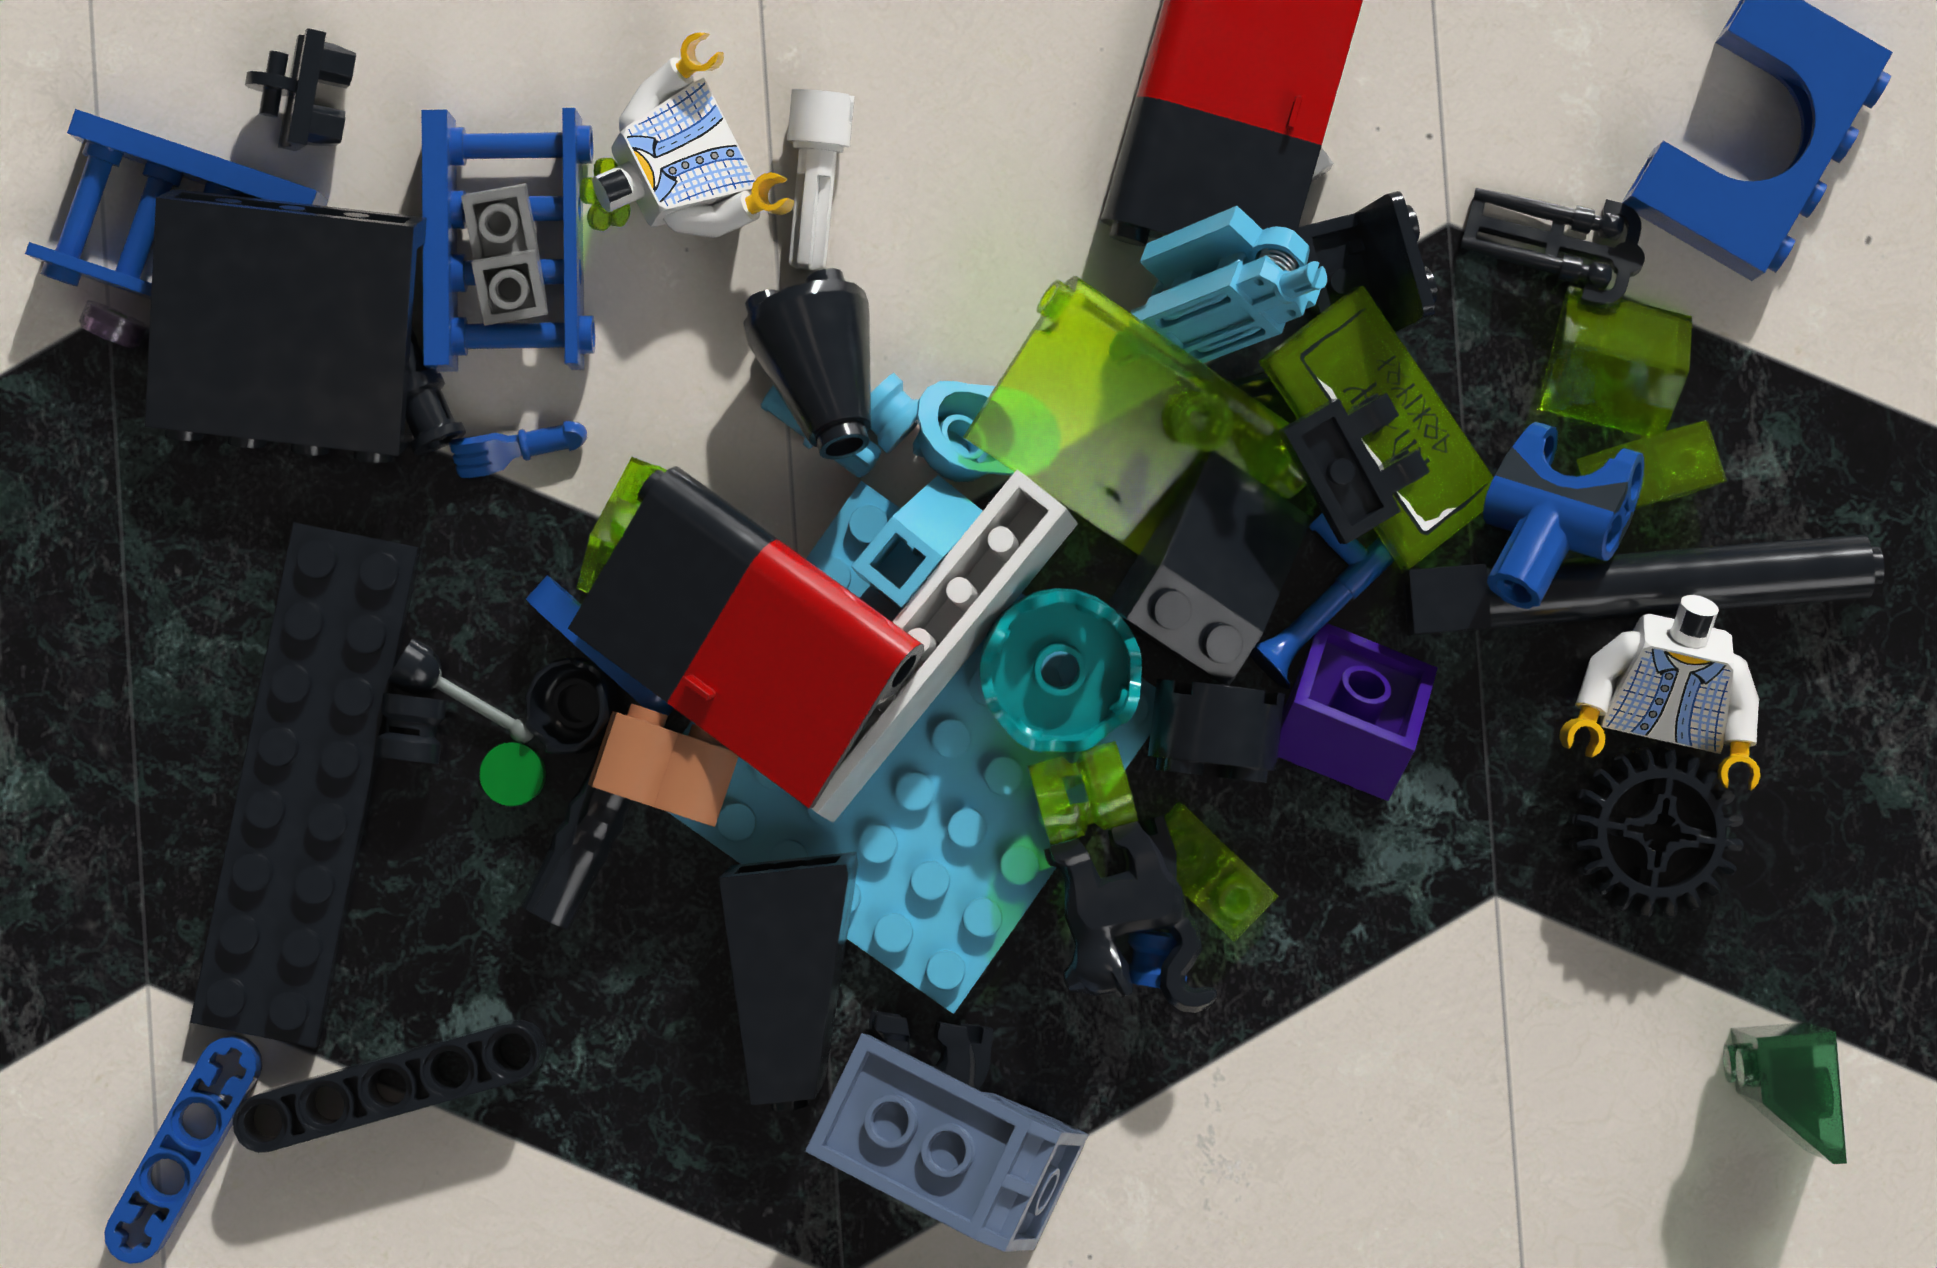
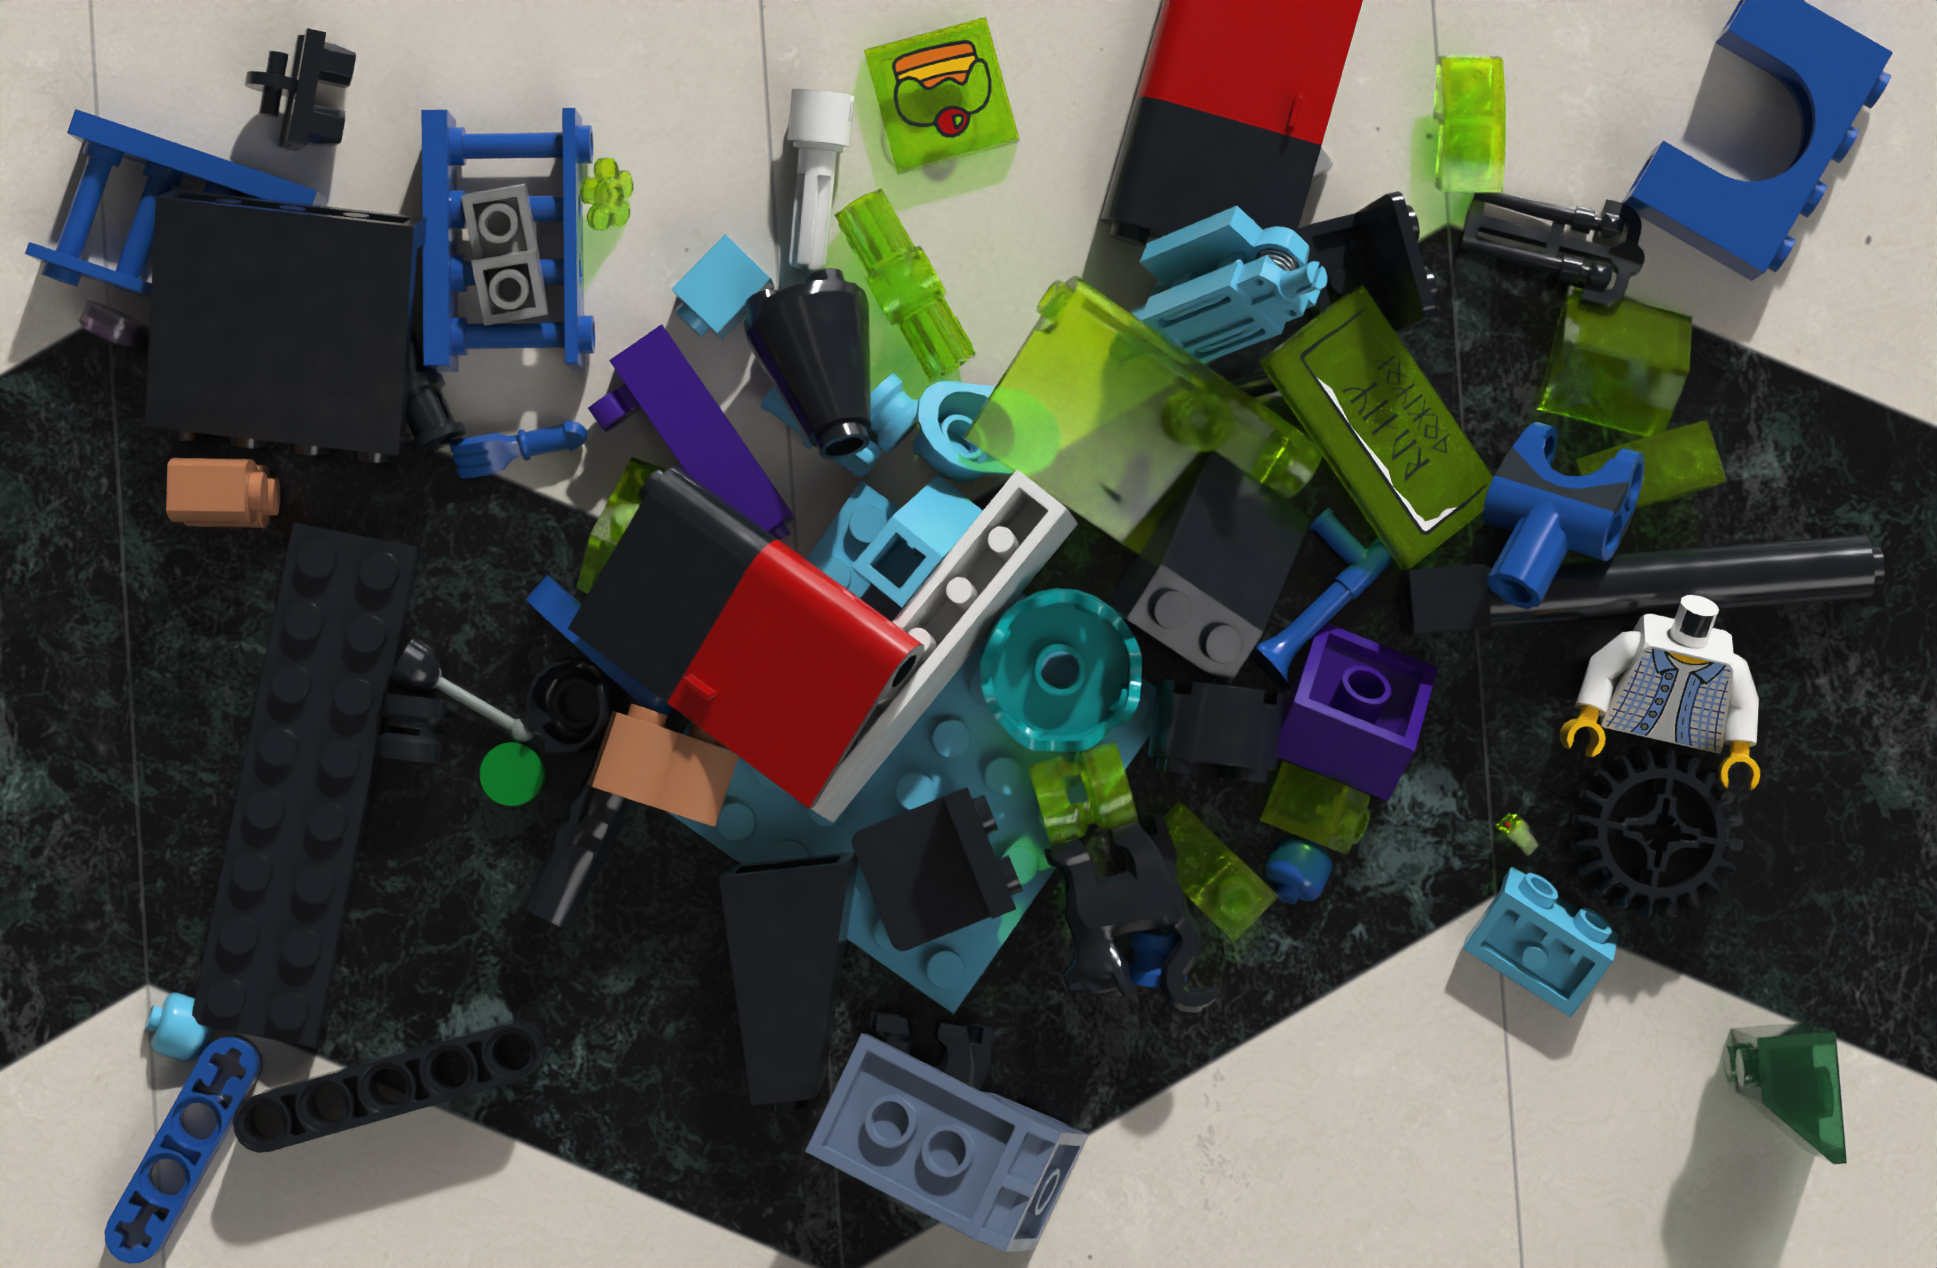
(176, 1030): none -> medium azure piece
(221, 493): none -> nougat brick
(682, 156): torso -> none
(692, 426): none -> dark purple brick
(717, 289): none -> medium azure brick
(905, 285): none -> clear neon green piece
(936, 869): none -> black bracket
(941, 95): none -> clear neon green tile
(1297, 869): none -> blue piece
(1317, 808): none -> clear neon green bracket
(1340, 469): black plate -> none
(1472, 123): none -> clear neon green slope
(1517, 831): none -> clear neon green piece
(1543, 941): none -> medium azure bracket

